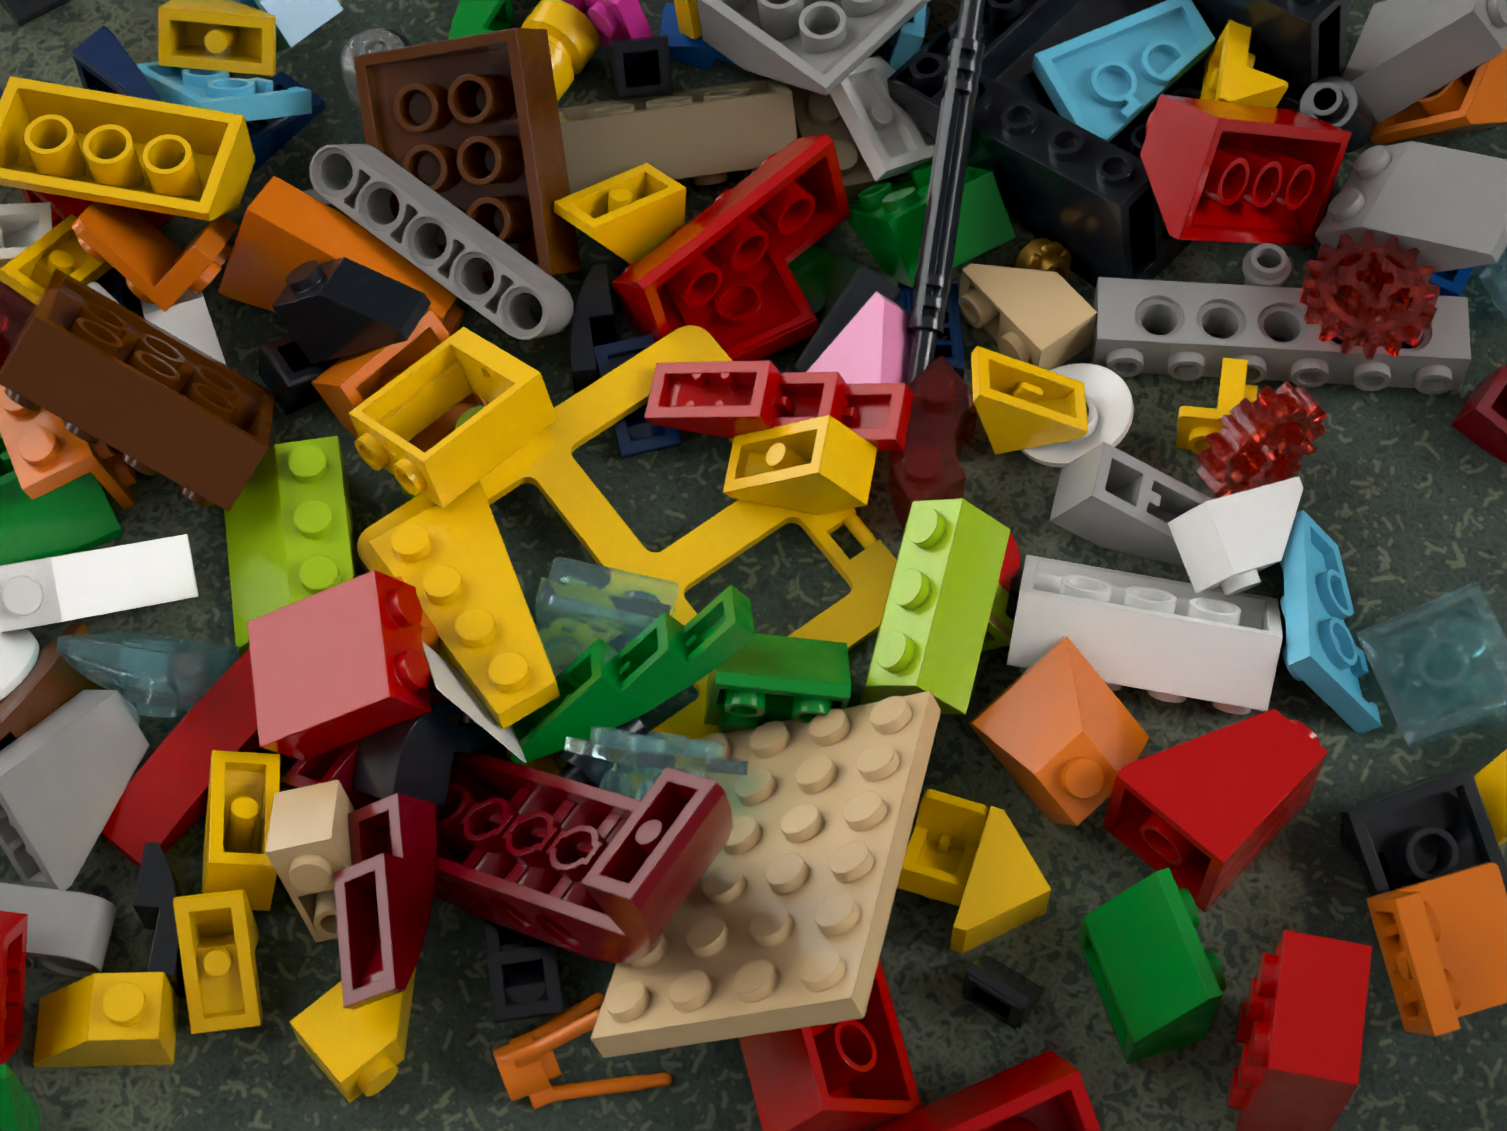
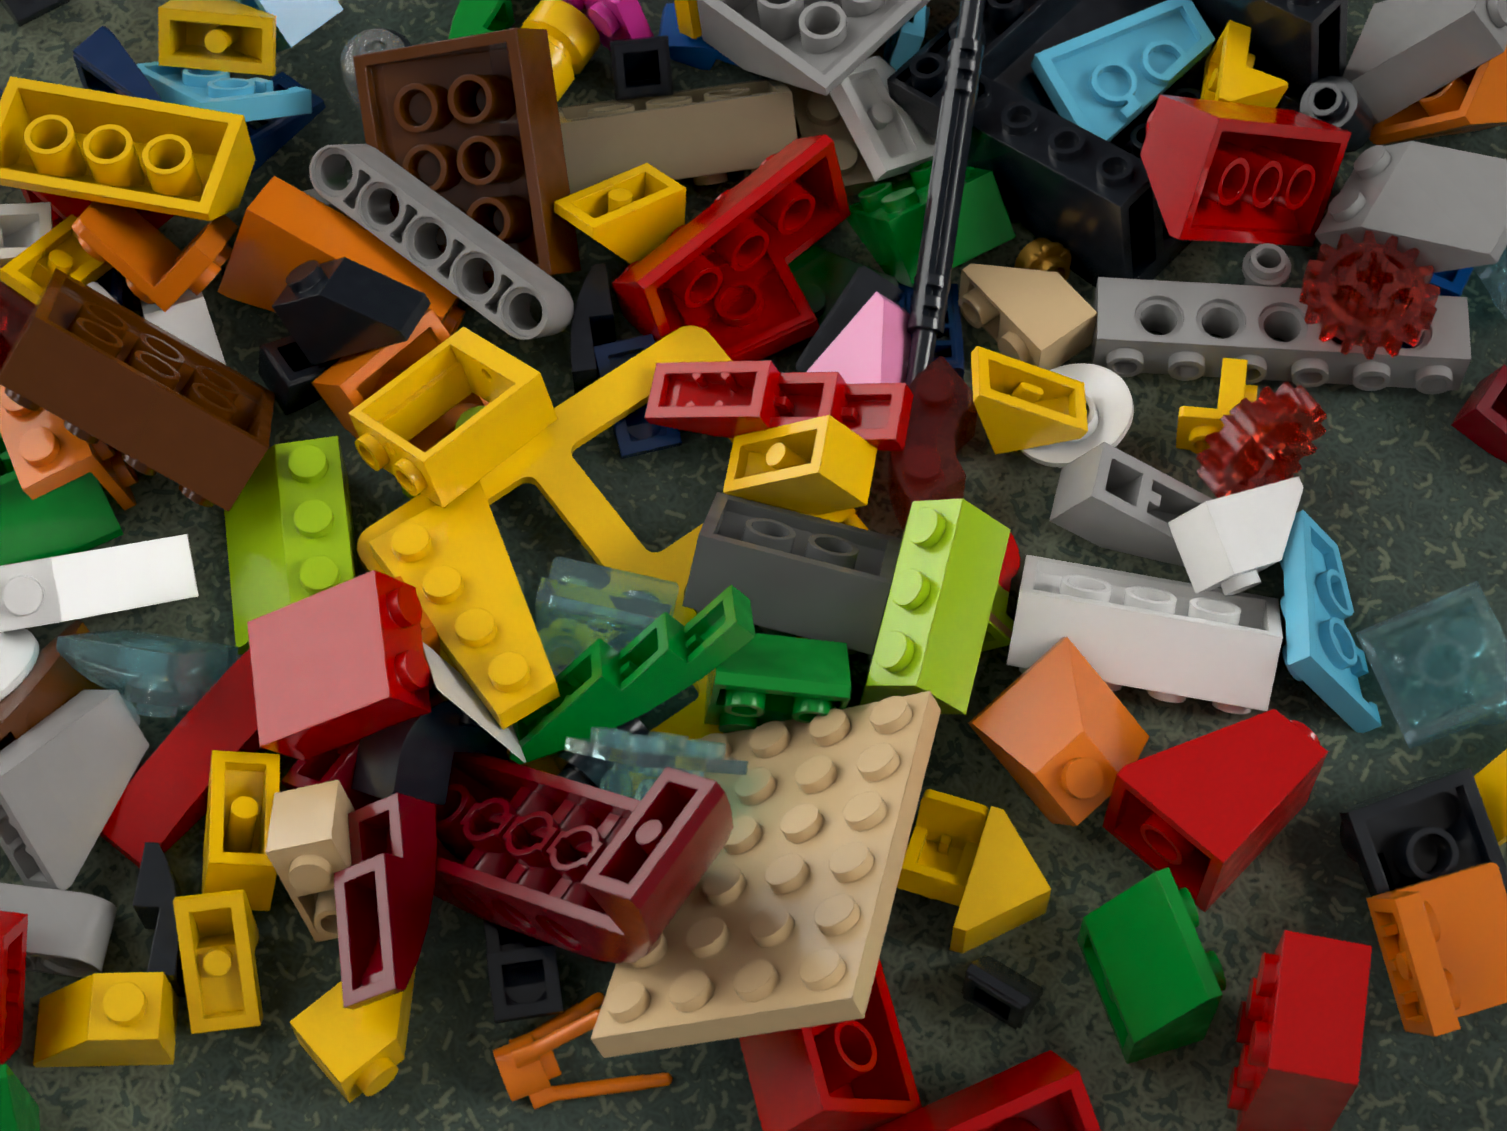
(796, 570): none -> dark grey slope

